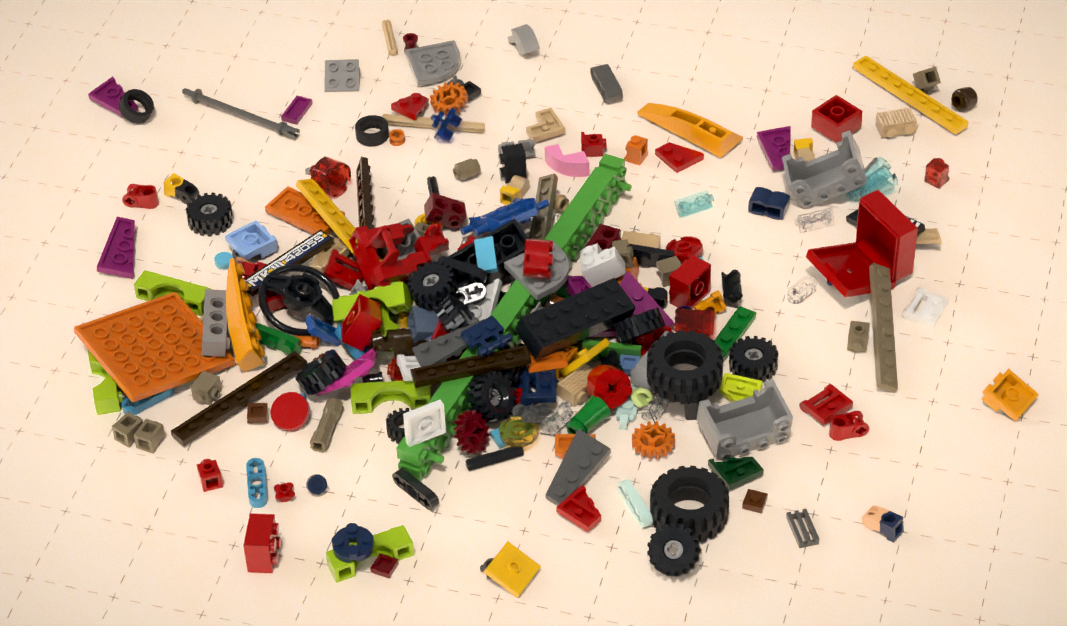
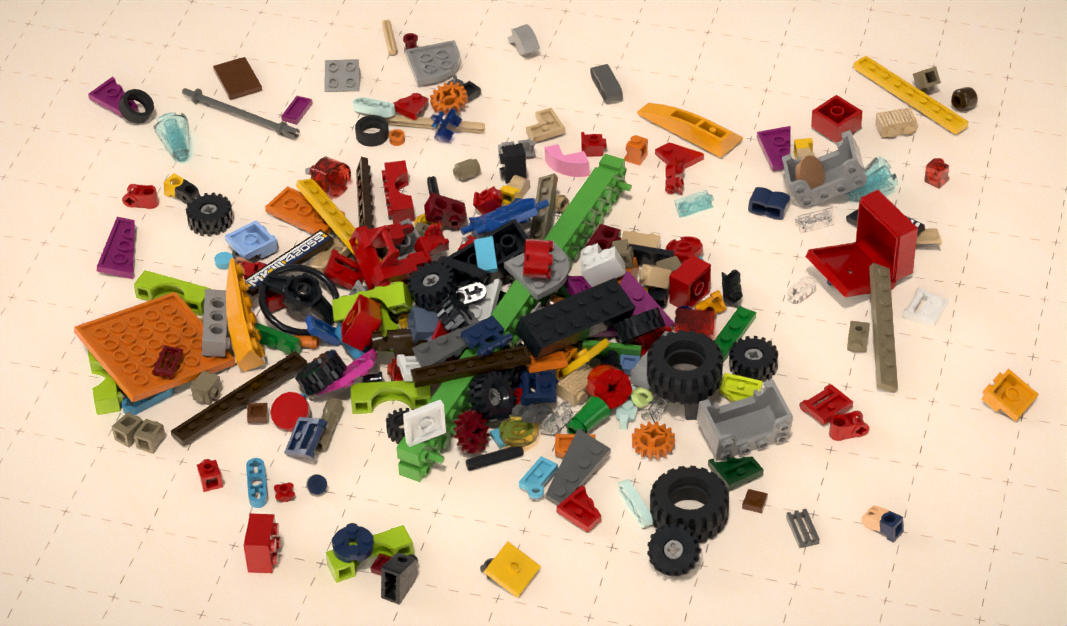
(157, 369): none -> dark red tile
(174, 134): none -> clear light blue cone
(237, 78): none -> reddish brown tile
(301, 435): none -> dark blue plate
(373, 107): none -> light aqua beam
(398, 577): none -> black torso
(400, 204): none -> red arch
(415, 489): black beam -> none
(487, 200): none -> red brick
(538, 476): none -> medium azure hinge
(654, 276): none -> tan slope
(674, 171): none -> red hinge
(810, 170): none -> medium nougat tile

